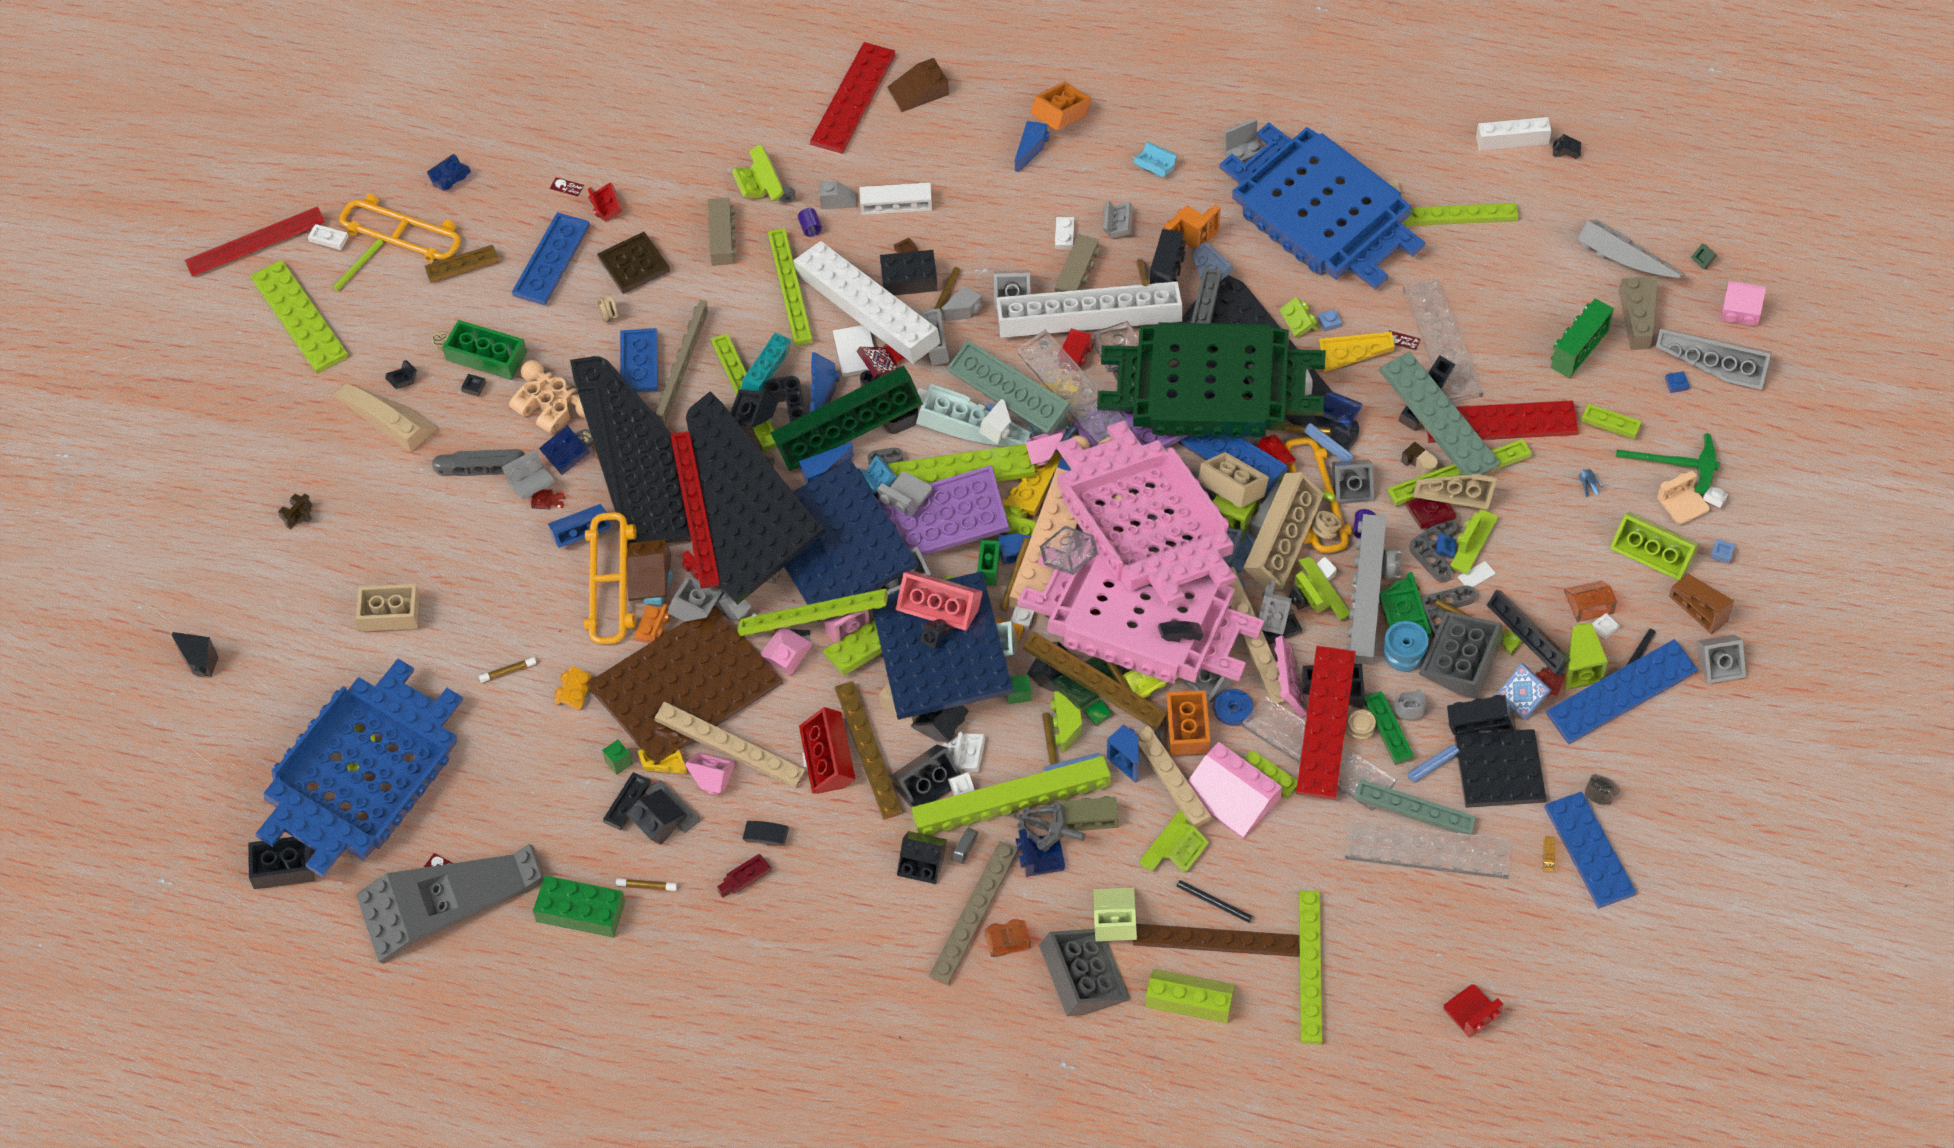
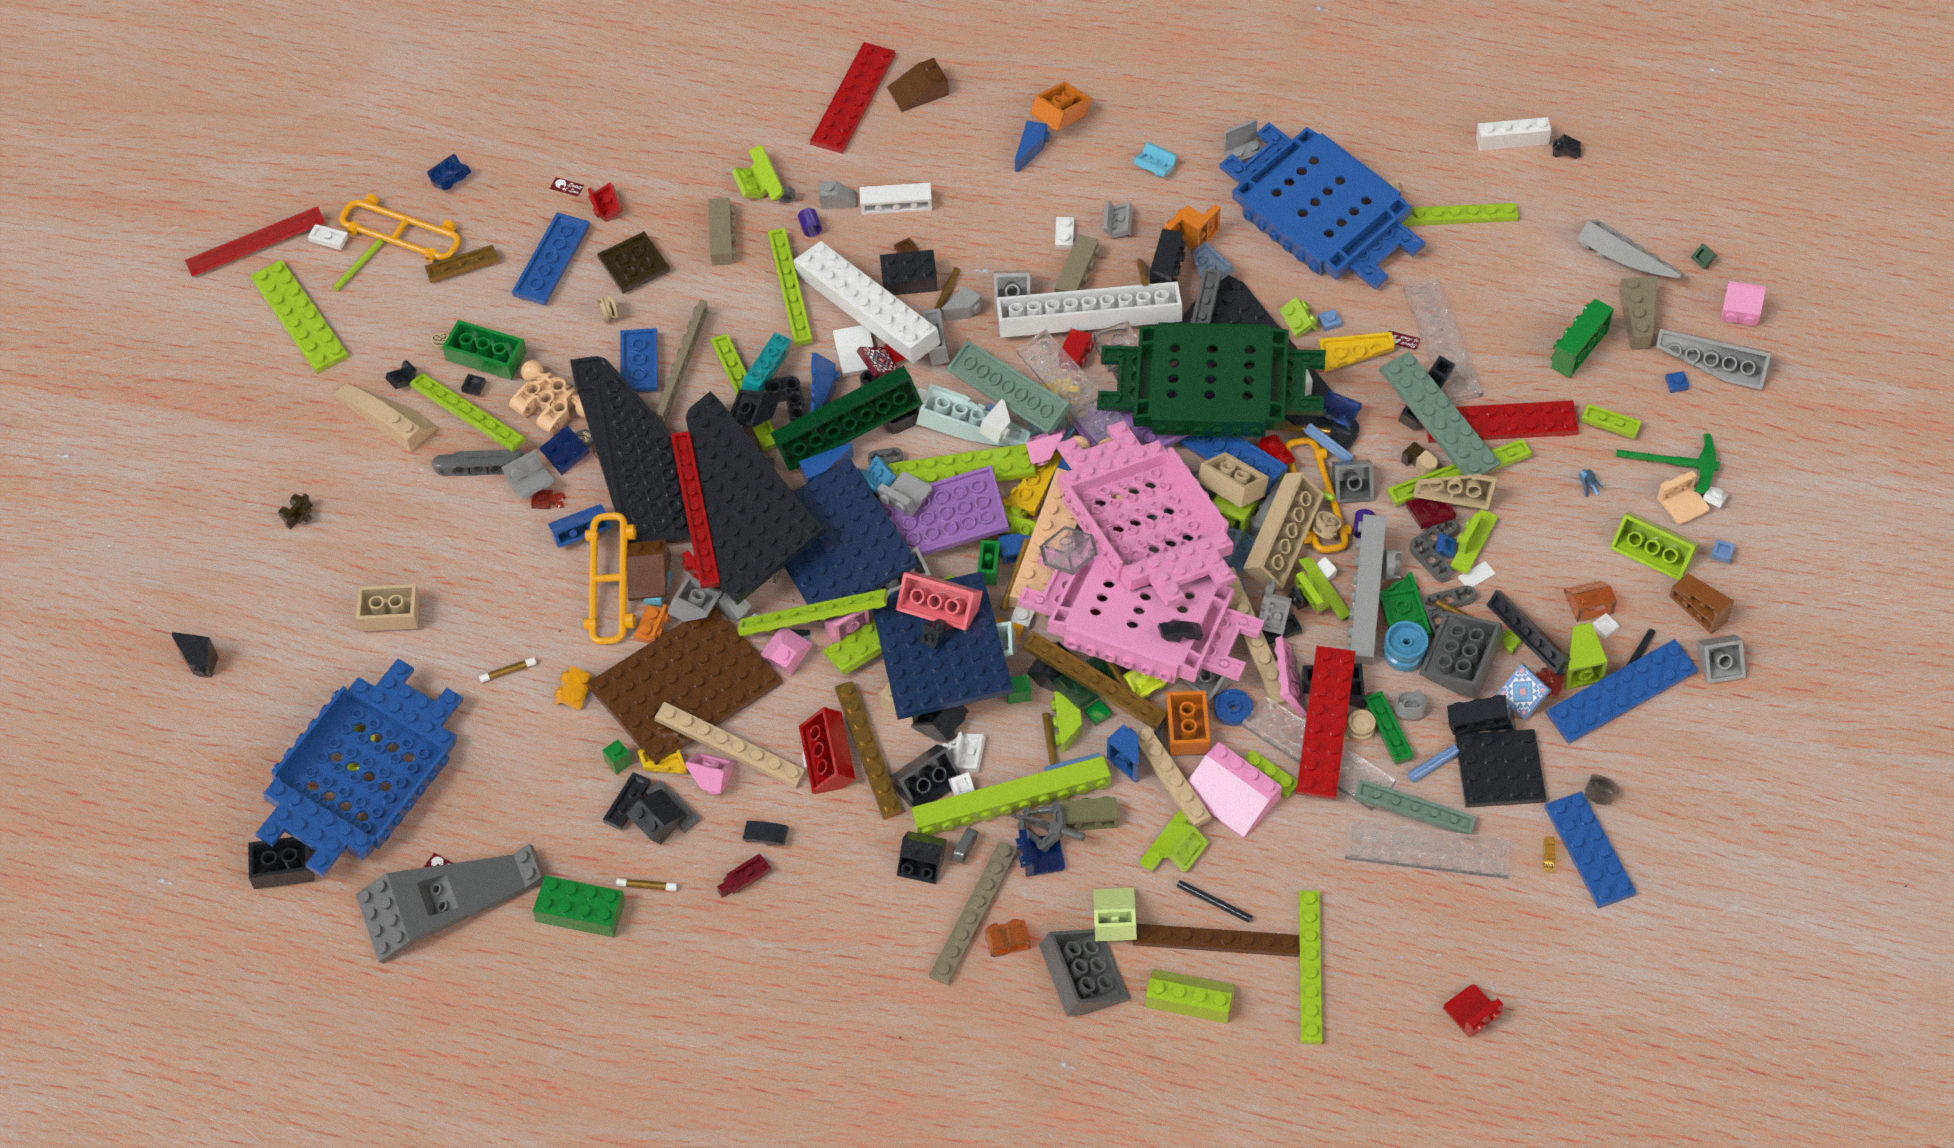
(467, 412): none -> lime tile

